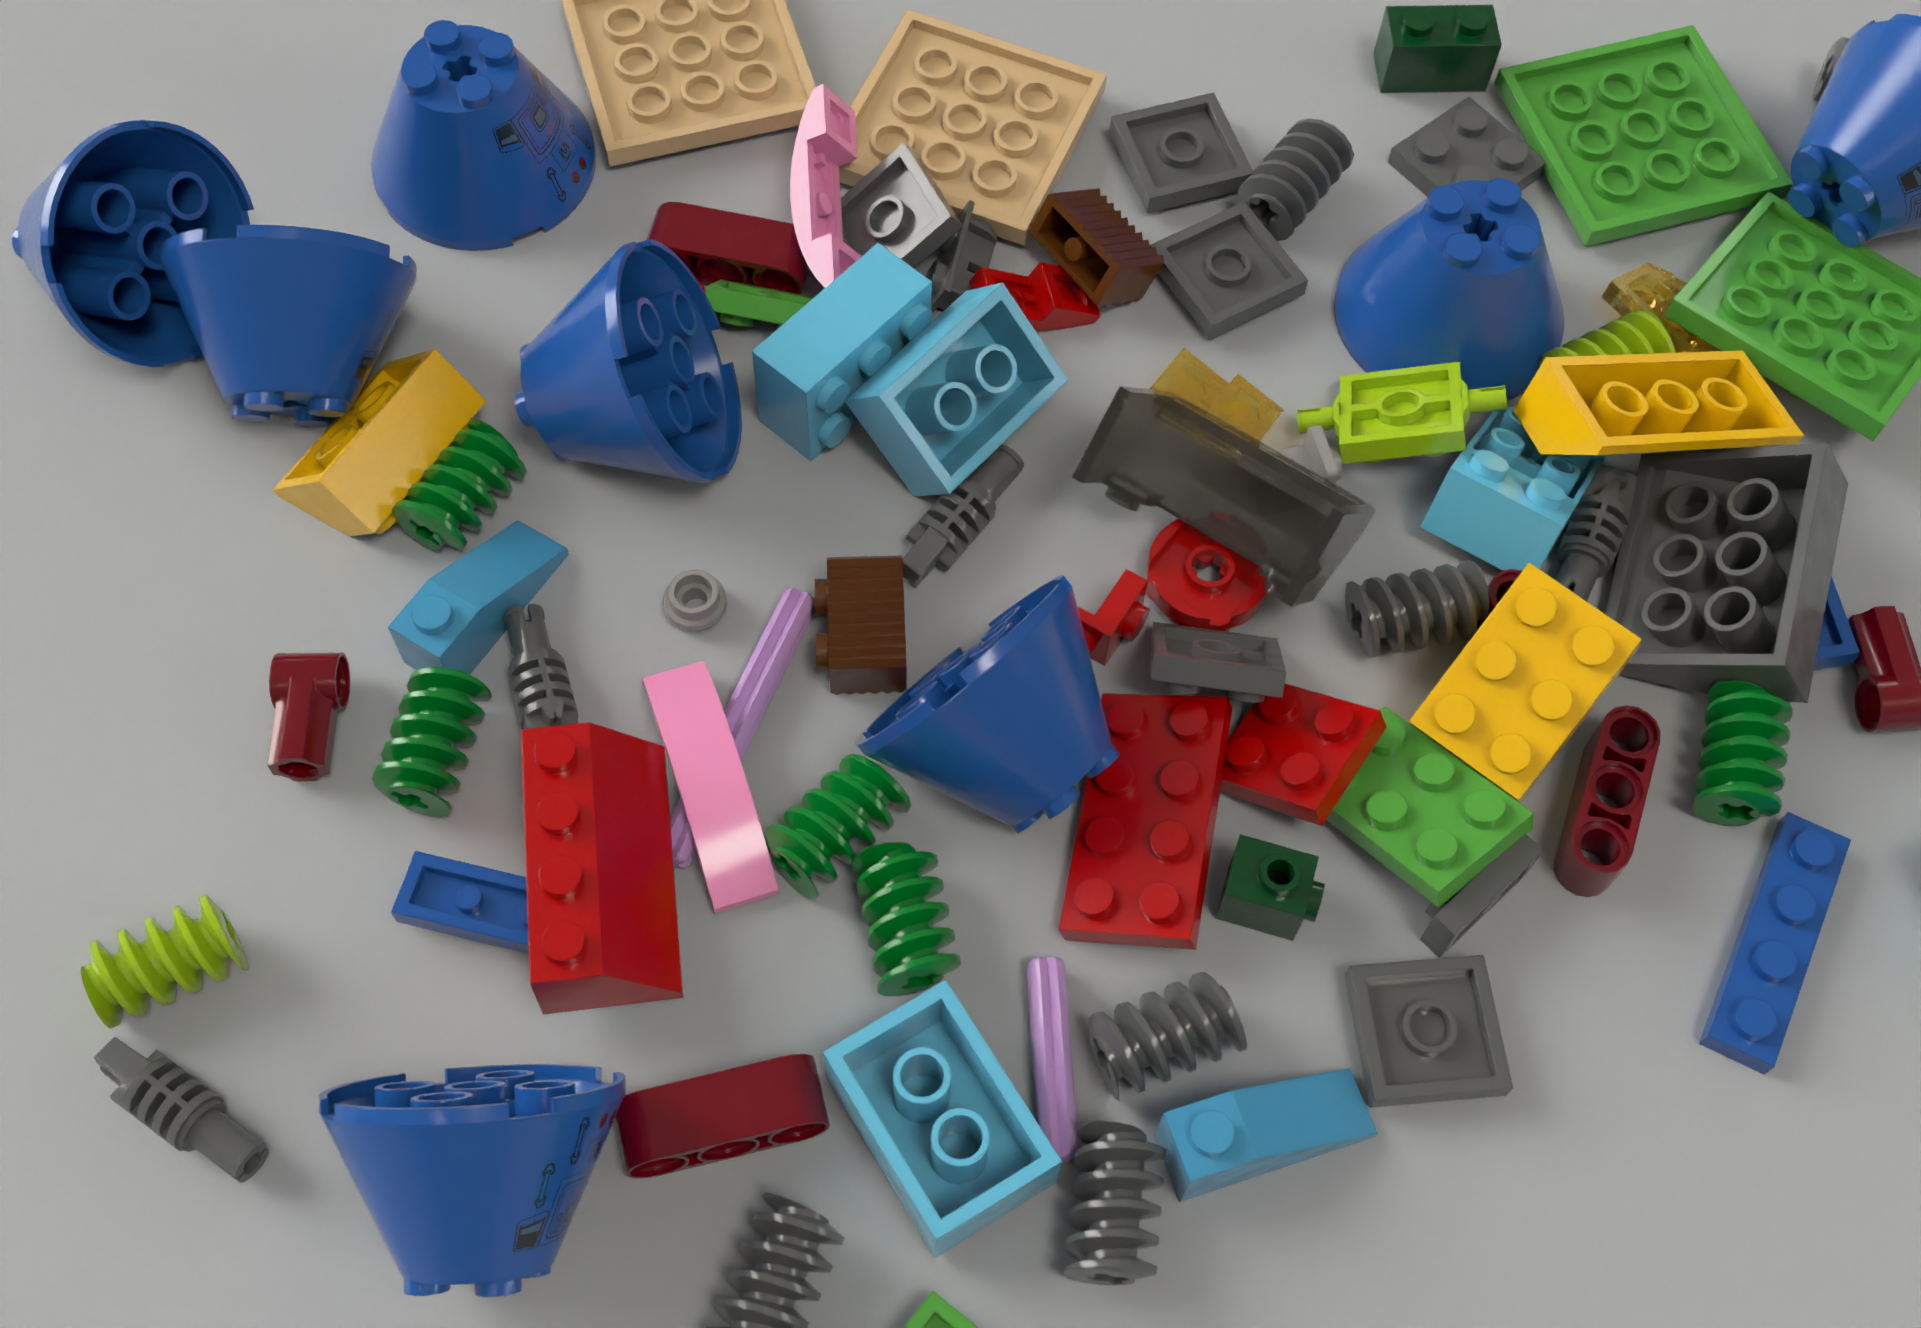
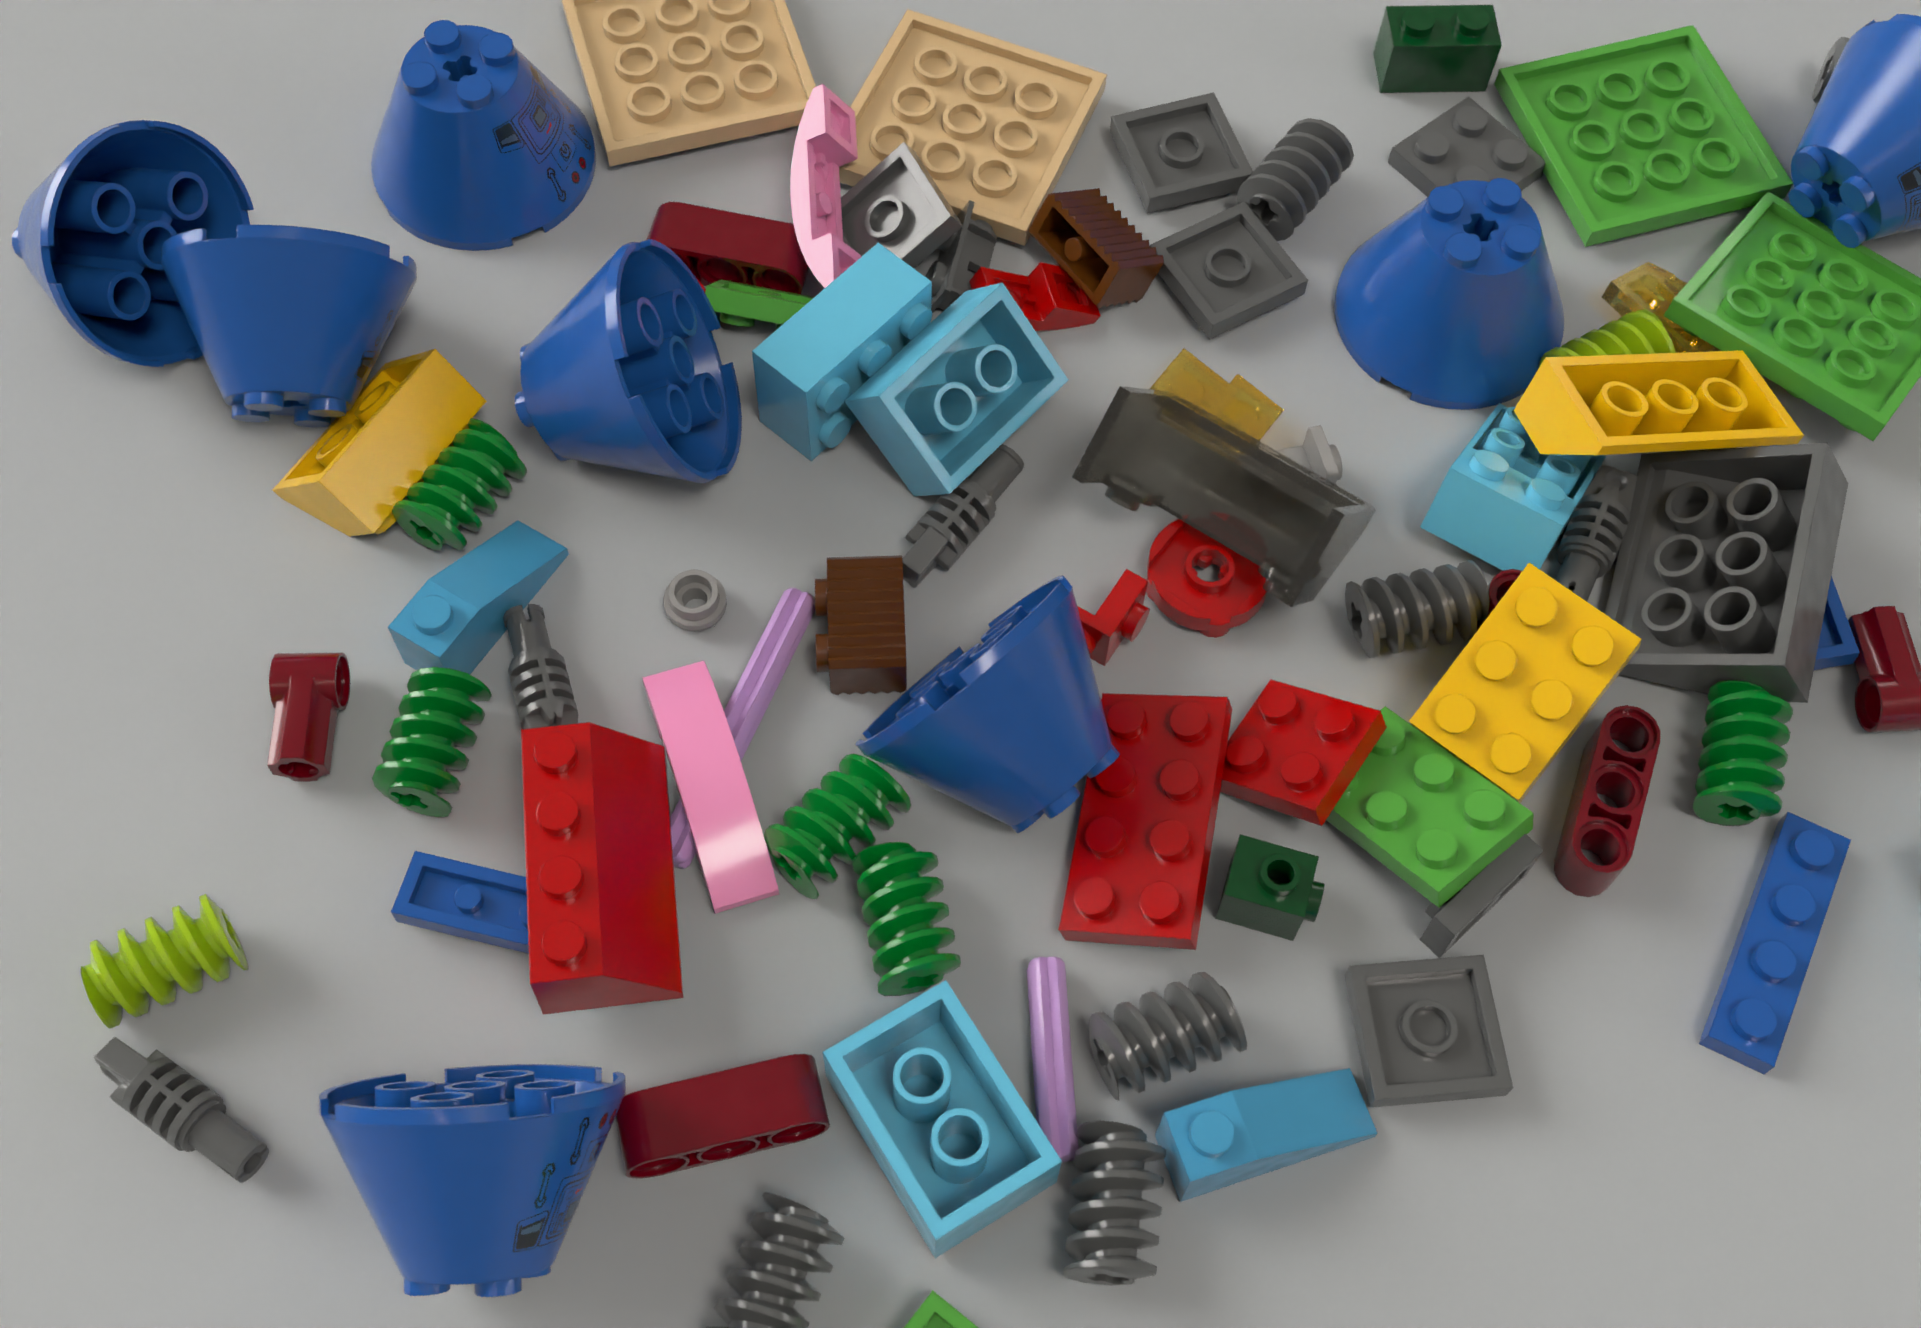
(1216, 659): dark grey plate -> none
(1402, 412): lime plate -> none

